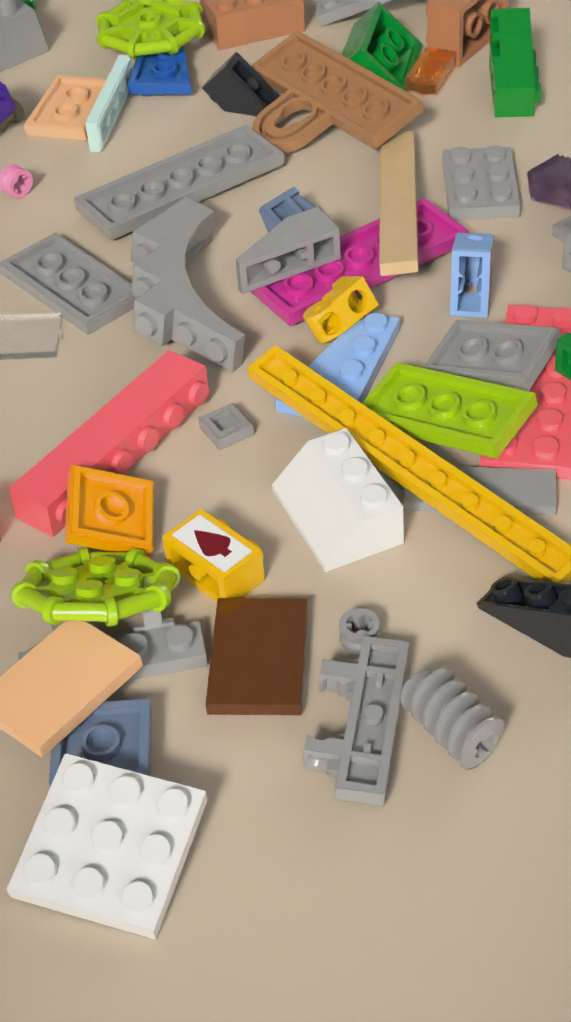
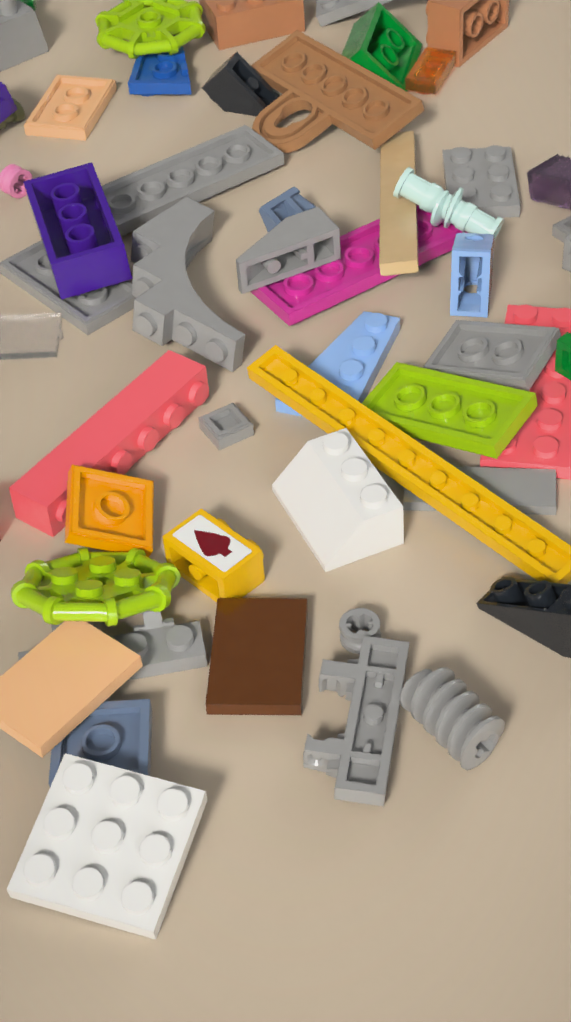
(78, 231): none -> dark purple brick
(109, 104): light aqua tile -> none
(340, 308): yellow leg -> none
(445, 206): none -> light aqua piece
(513, 63): green wedge -> none

